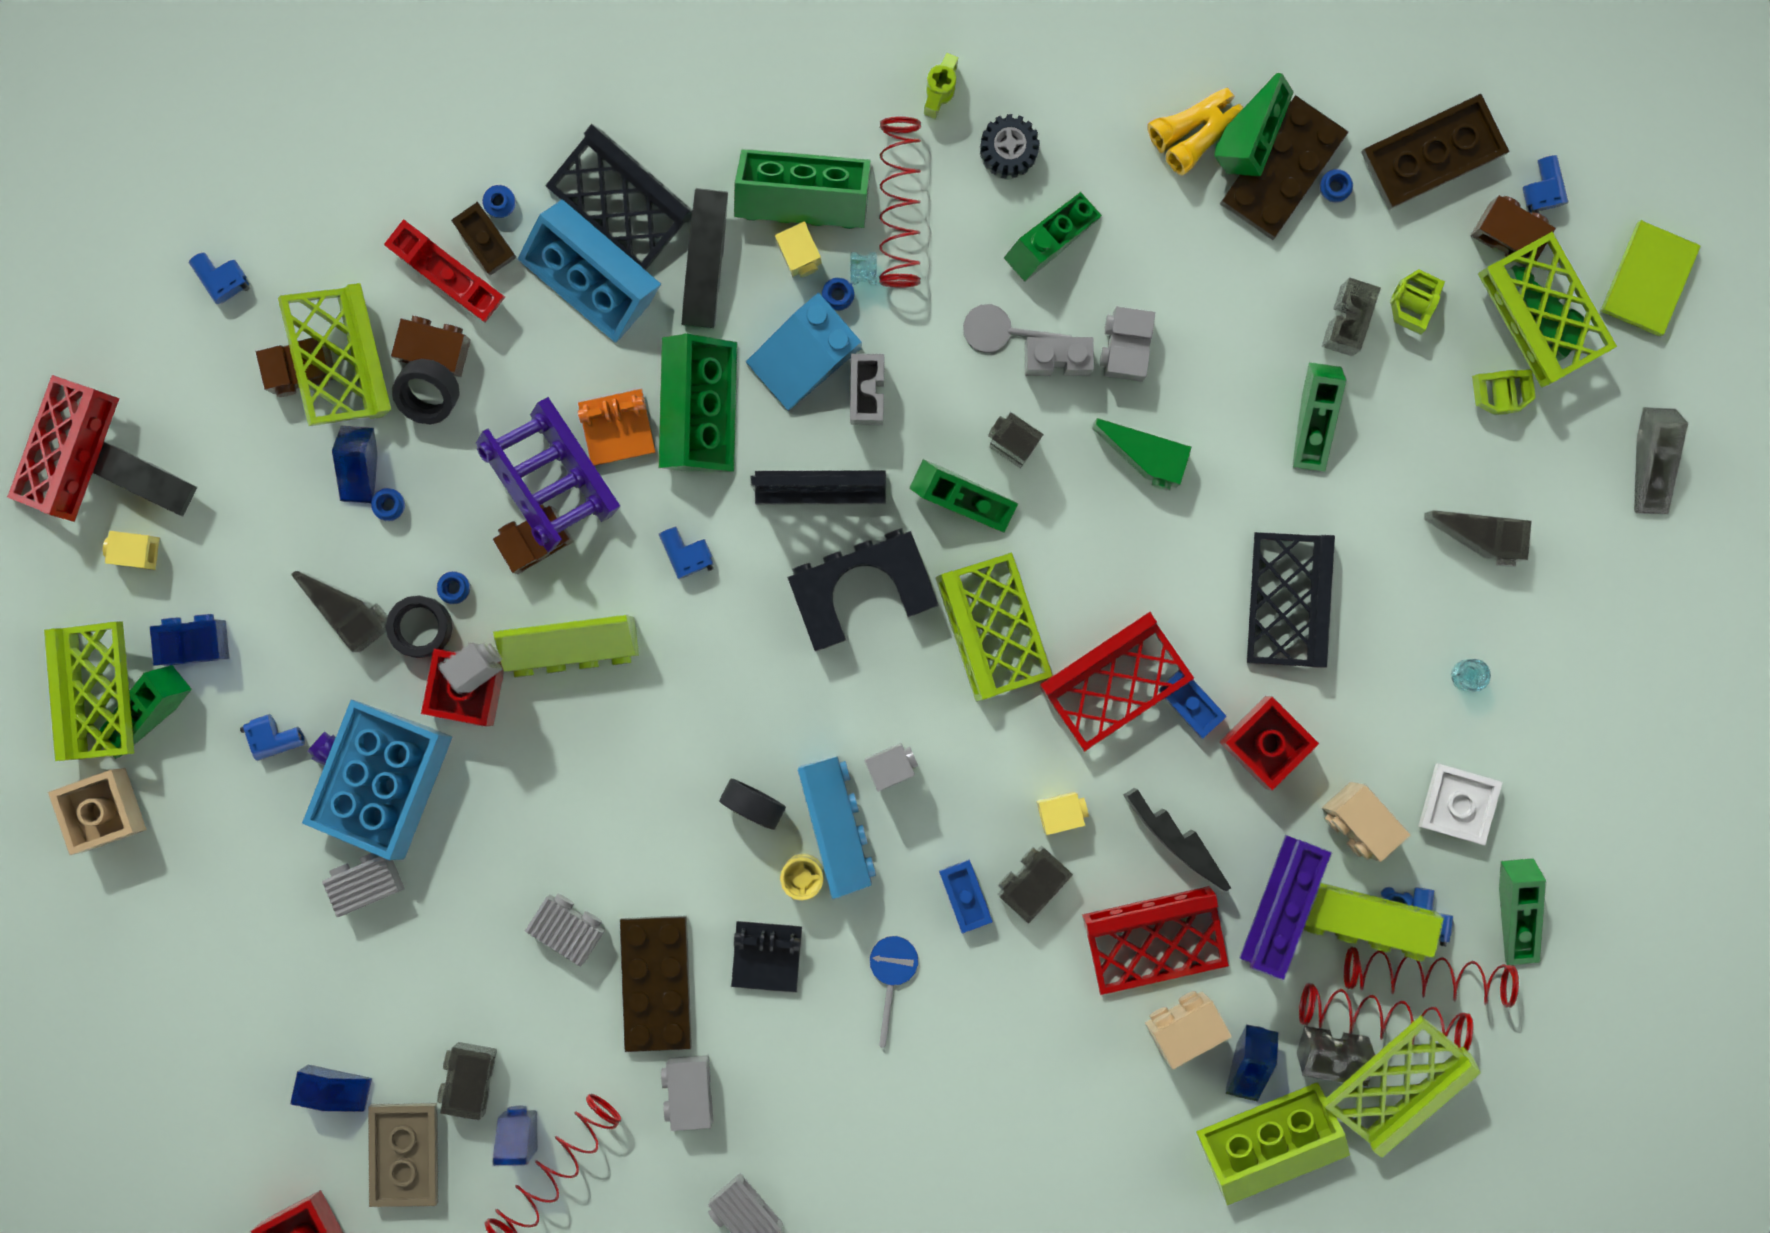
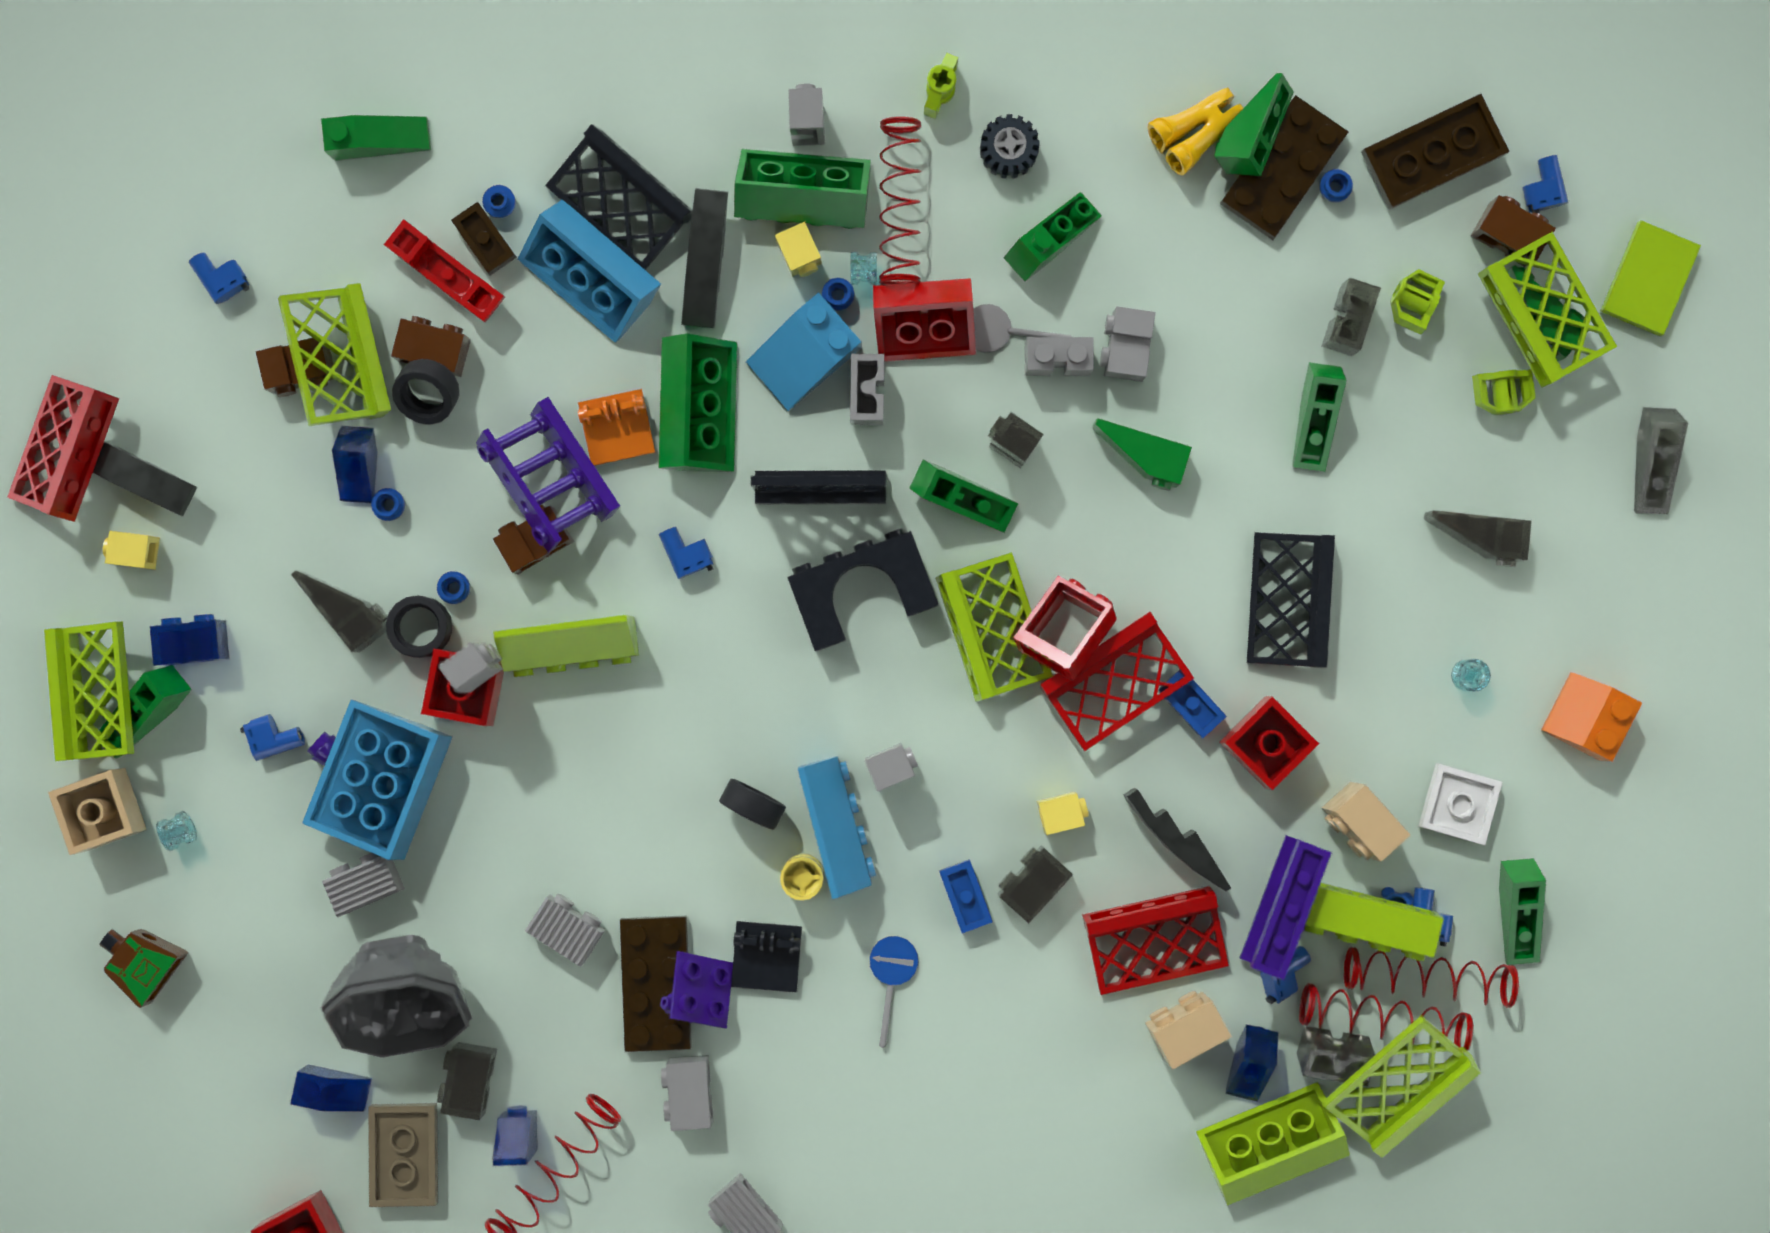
(141, 963): none -> torso
(176, 831): none -> clear light blue wheel
(374, 135): none -> green slope
(396, 999): none -> dark grey rock
(700, 990): none -> dark purple hinge
(806, 115): none -> light grey brick
(924, 319): none -> red slope
(1028, 638): none -> red window
(1279, 989): none -> blue piece
(1591, 717): none -> orange slope

